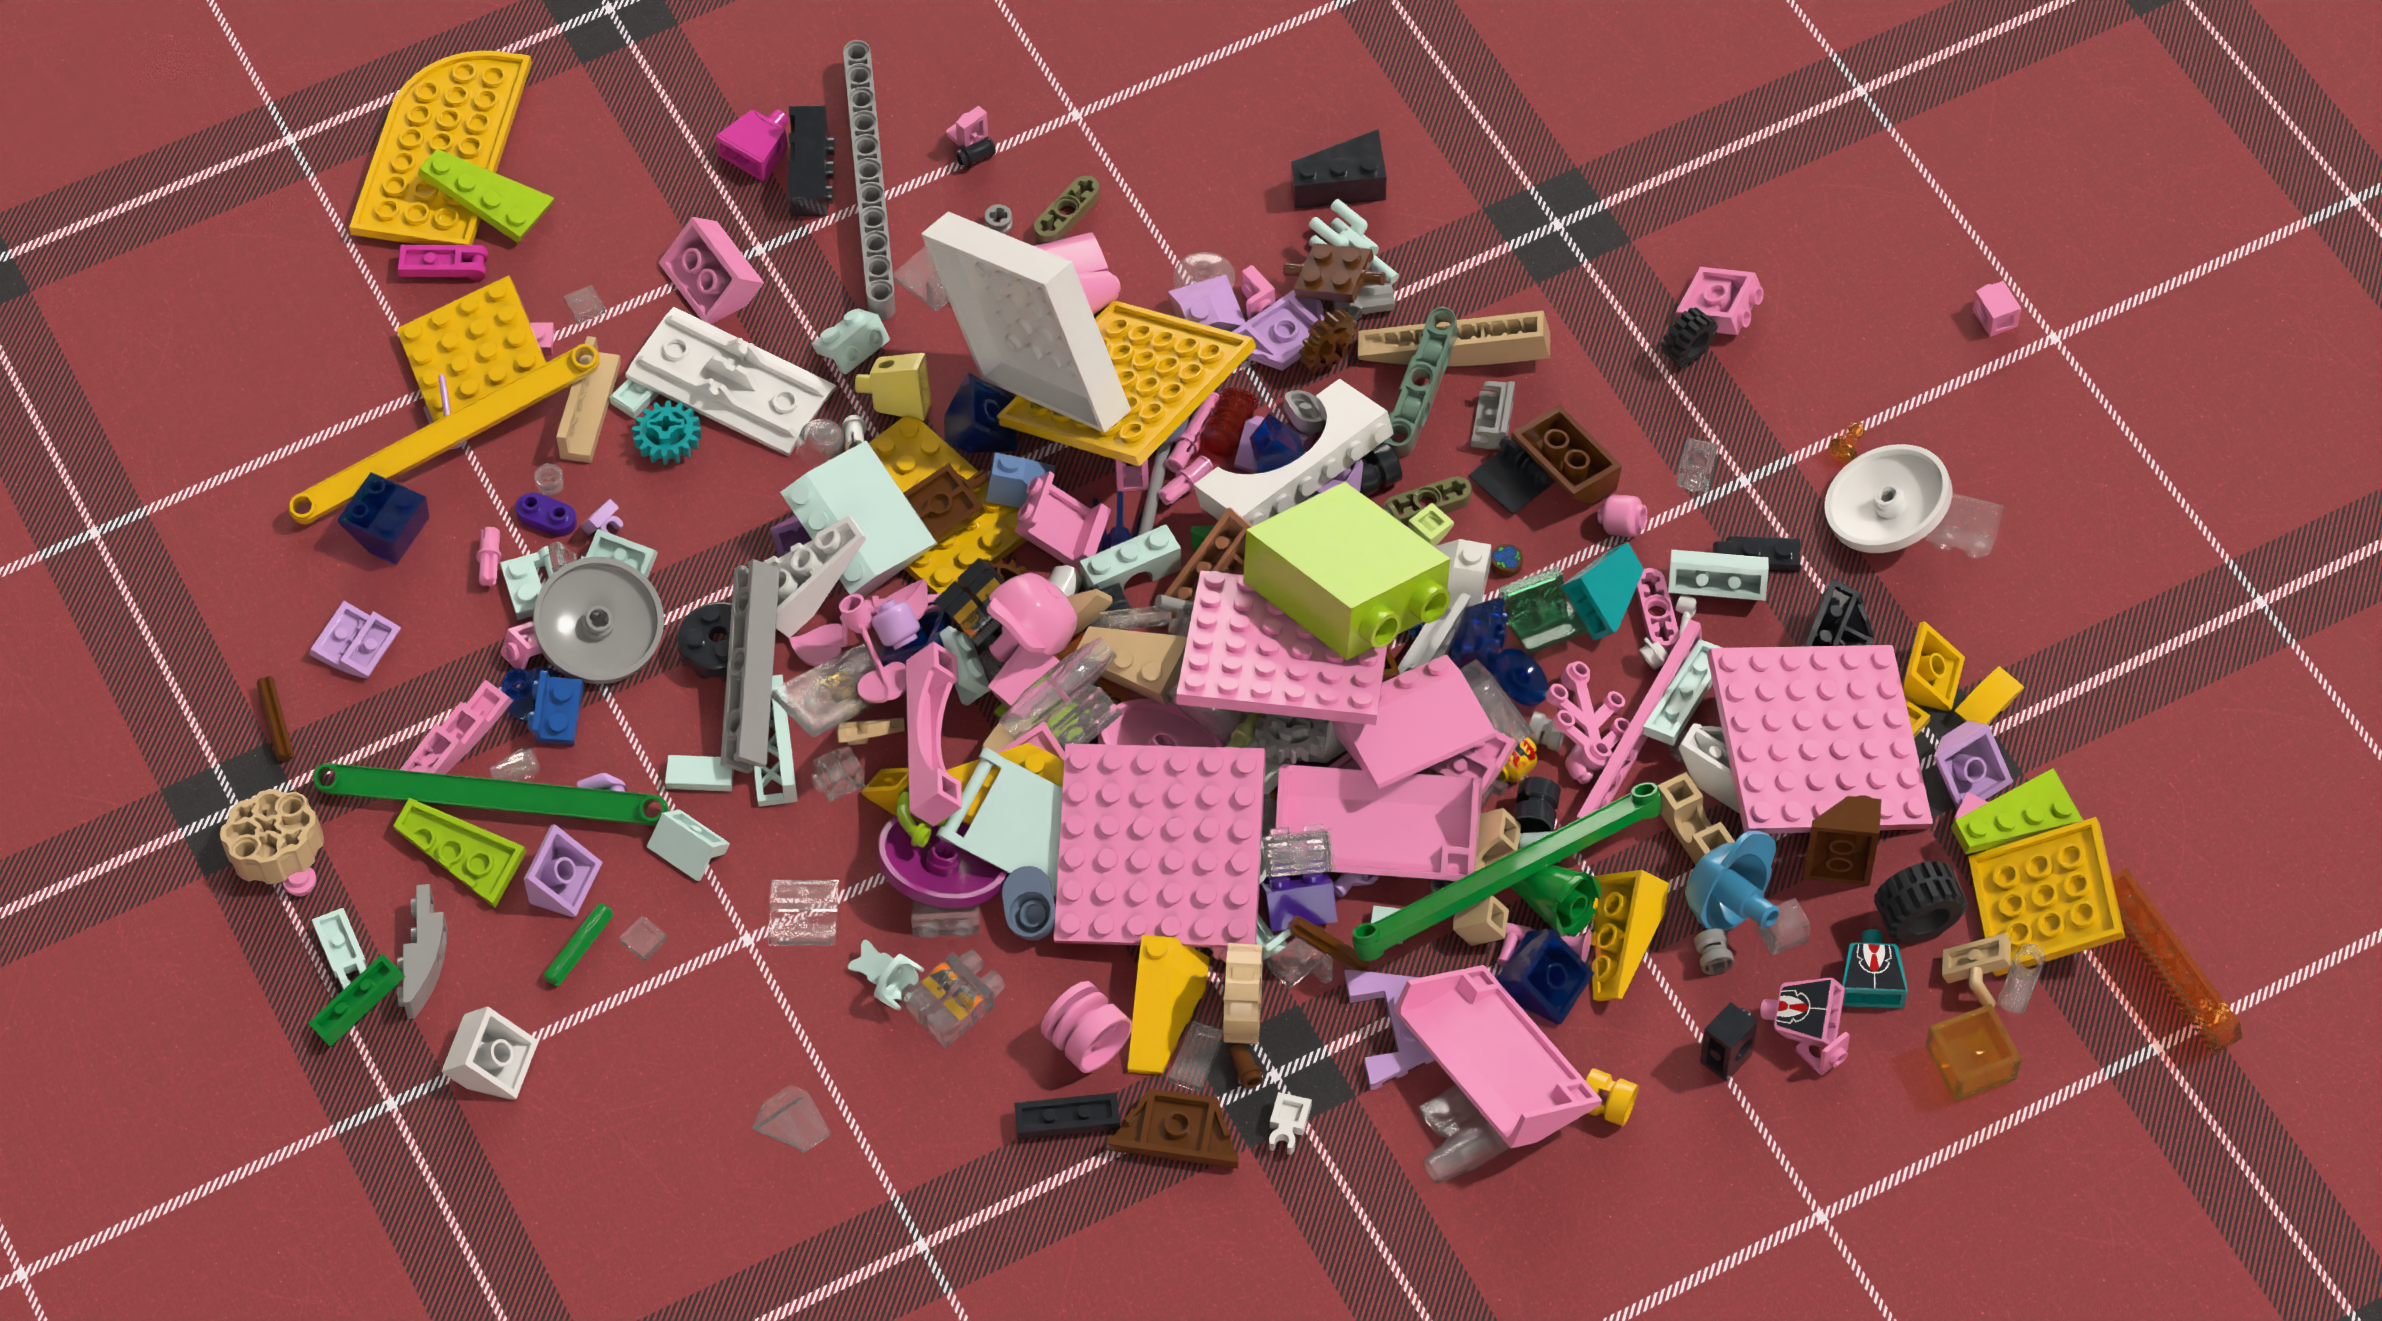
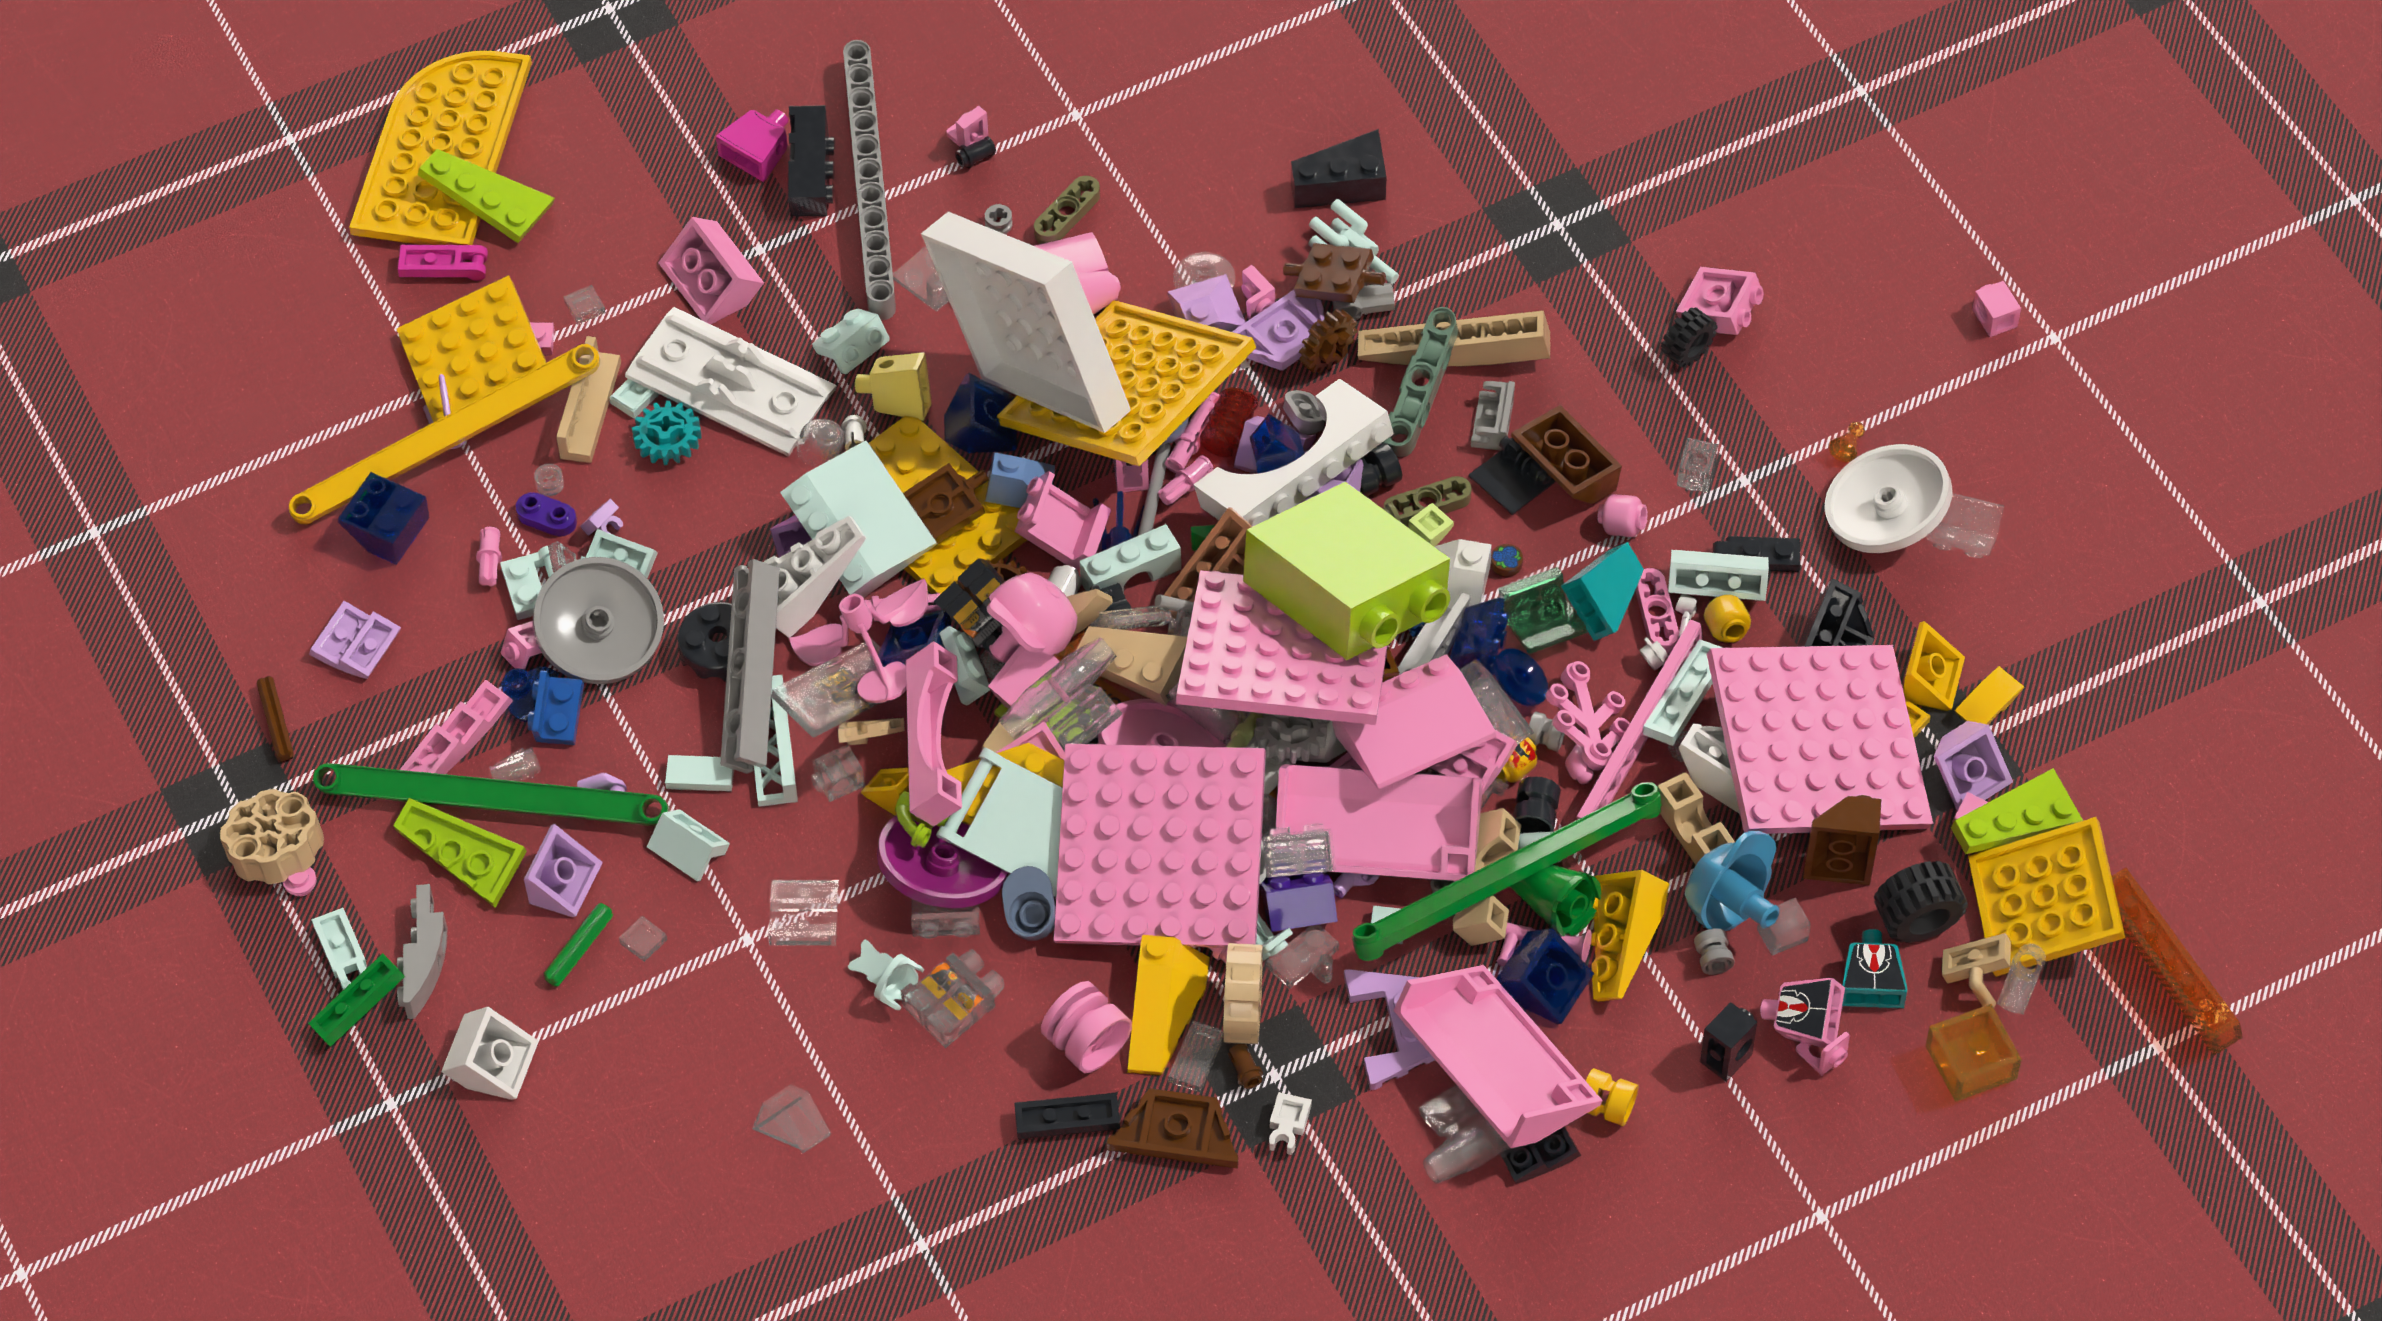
(895, 624): lavender head -> none
(1326, 943): reddish brown axle -> none
(1540, 1157): none -> black slope
(1727, 618): none -> yellow head

